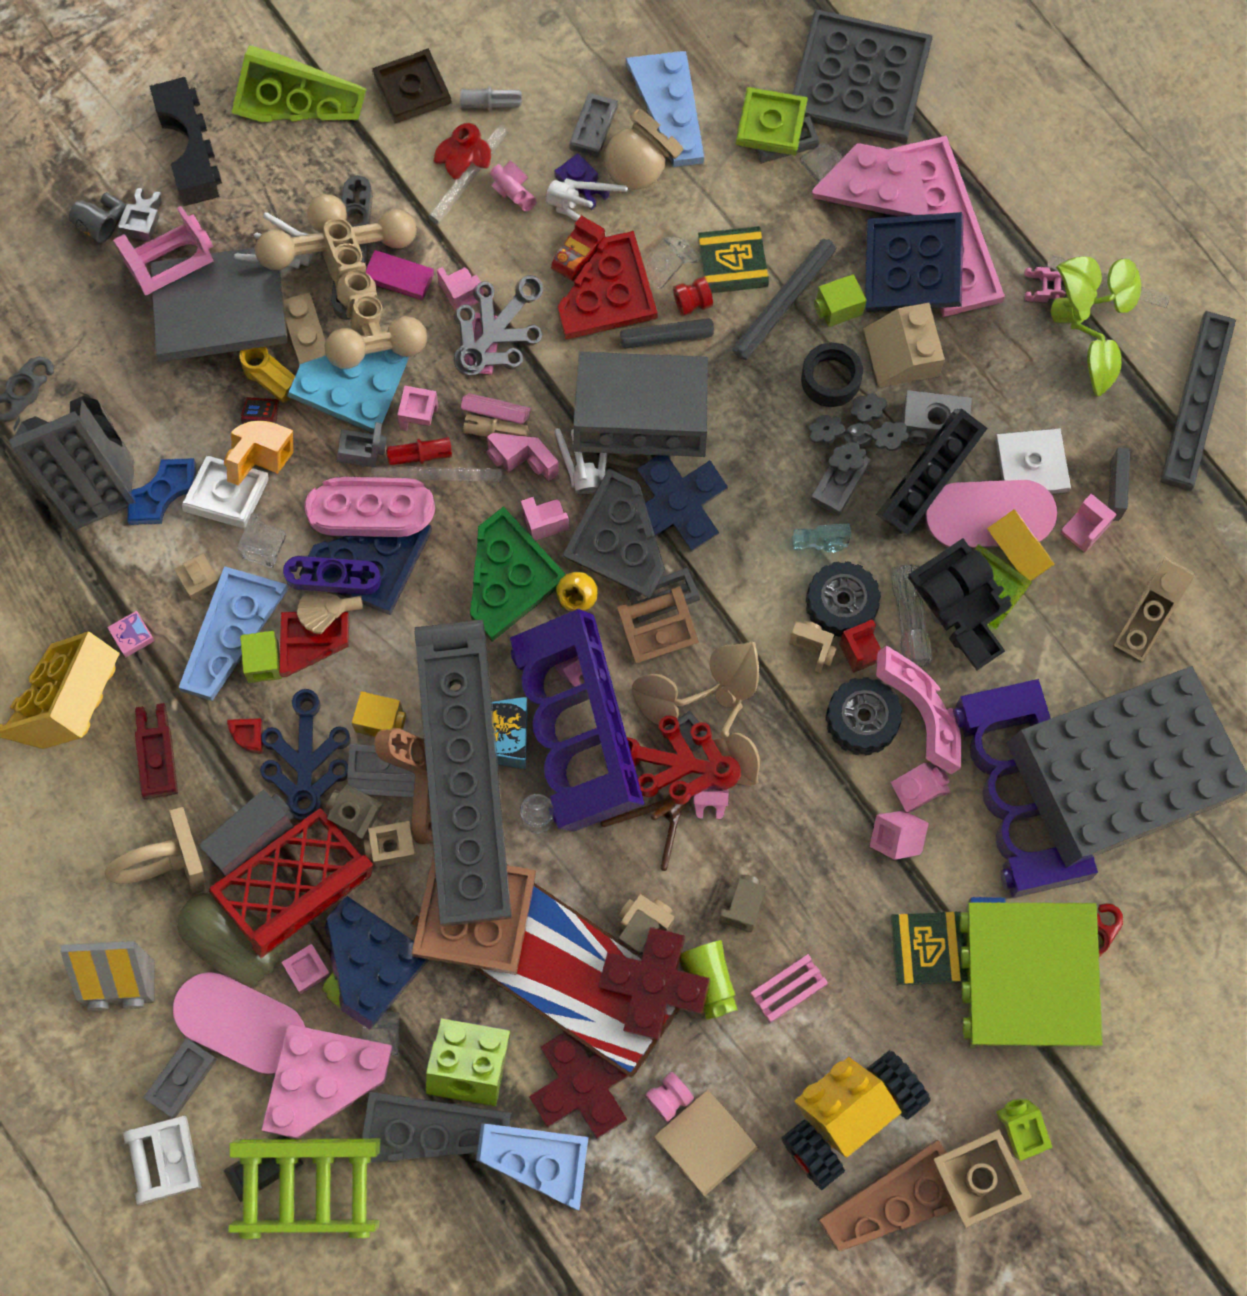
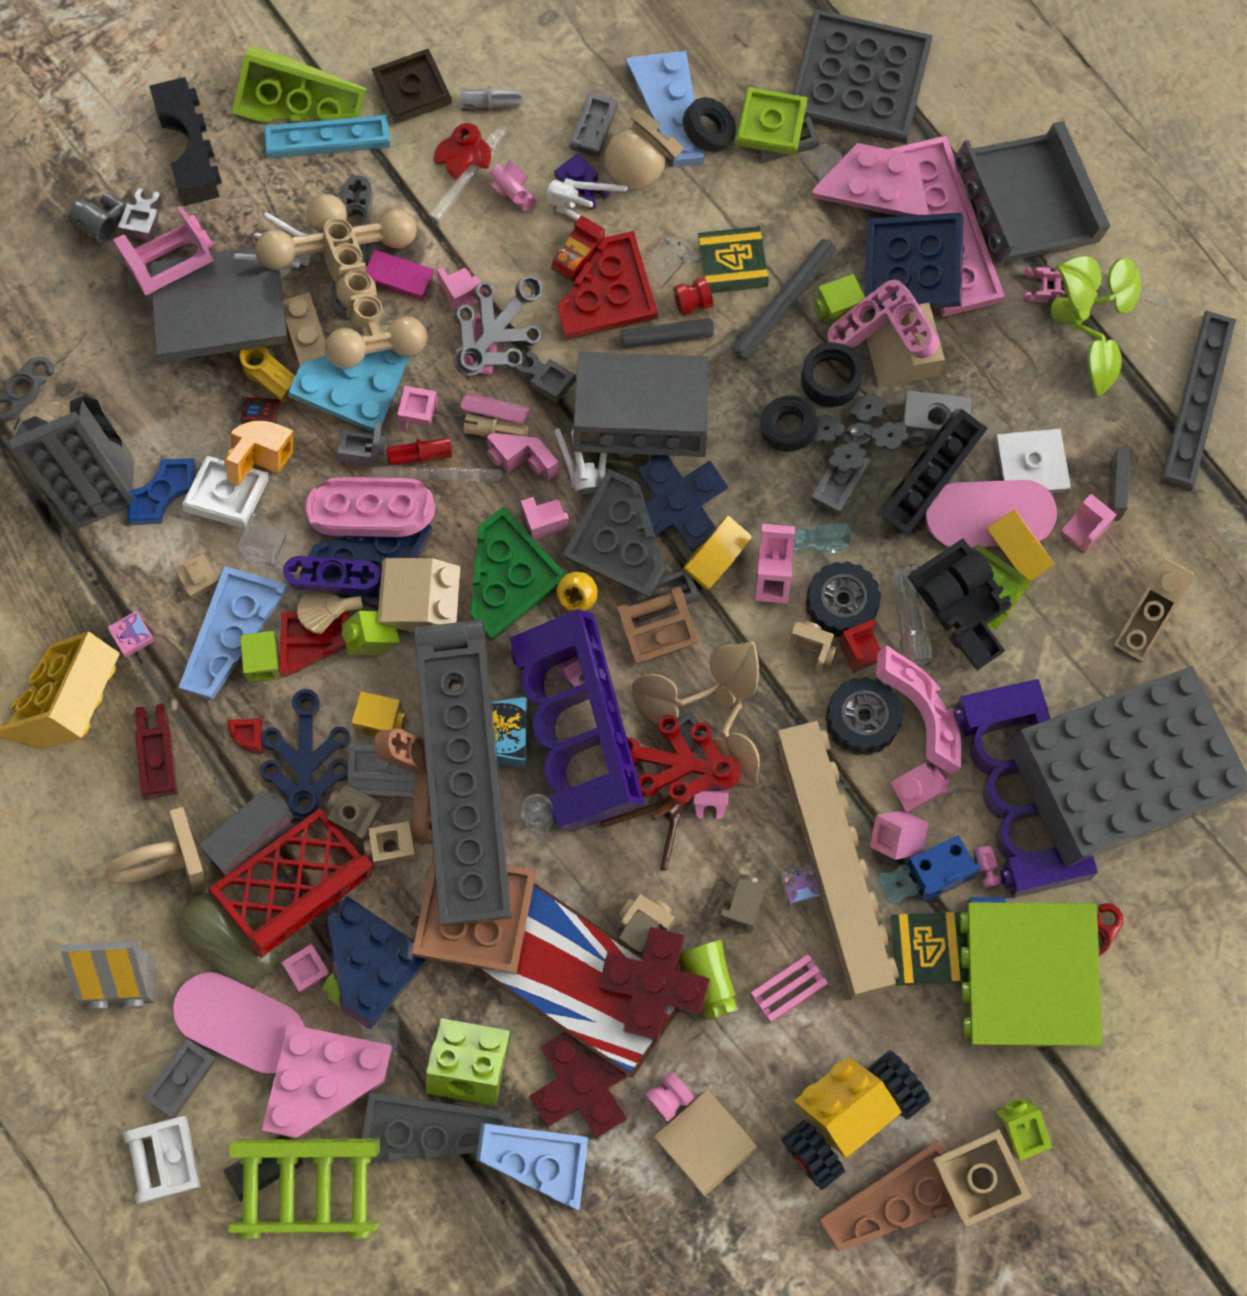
(327, 136): none -> medium azure tile
(367, 636): none -> lime brick
(418, 593): none -> tan slope
(548, 378): none -> dark grey plate
(699, 134): none -> black tyre
(717, 552): none -> yellow slope
(774, 563): none -> bright pink brick
(789, 405): none -> black tyre
(800, 885): none -> tile
(835, 860): none -> tan brick
(893, 311): none -> bright pink beam
(894, 893): none -> clear light blue plate
(944, 869): none -> blue piece
(986, 859): none -> bright pink piece
(1032, 195): none -> dark grey panel

